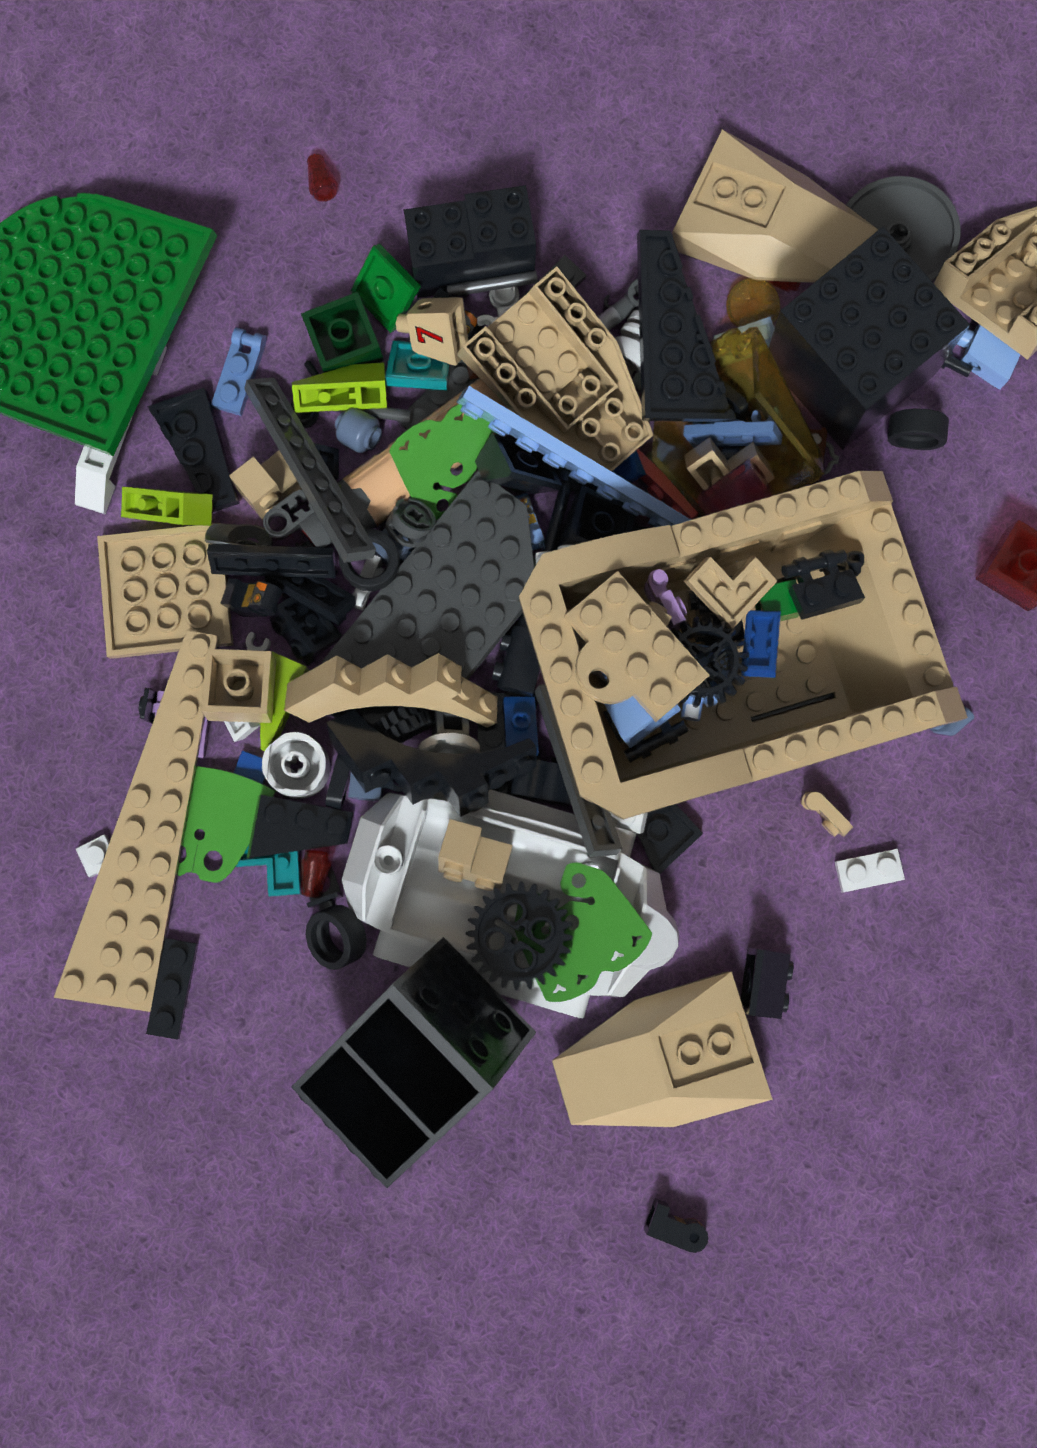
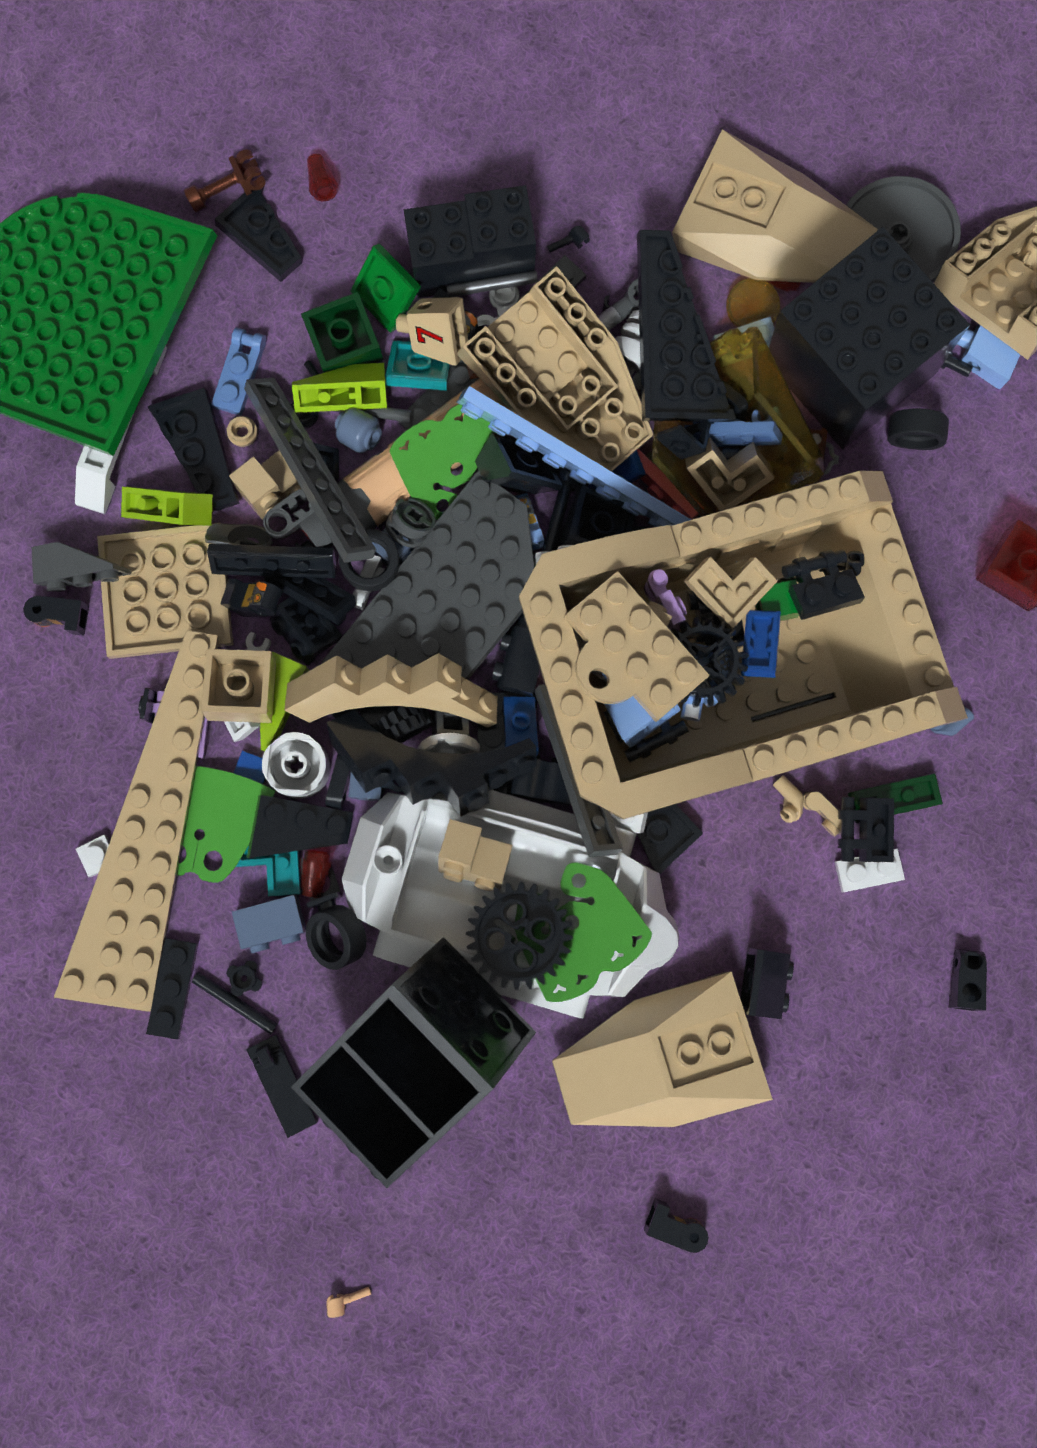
(51, 610): none -> black leg
(62, 565): none -> dark grey slope
(198, 196): none -> copper bar
(234, 1003): none -> black bar
(235, 974): none -> black plate
(238, 423): none -> tan plate
(257, 231): none -> black wing
(269, 922): none -> sand blue brick
(277, 1078): none -> black hinge
(336, 1306): none -> light nougat hand
(576, 235): none -> black hand
(681, 440): none -> black bracket
(735, 489): clear pink brick -> none
(793, 800): none -> tan arm
(875, 830): none -> black plate
(907, 794): none -> dark green plate
(968, 981): none -> black leg

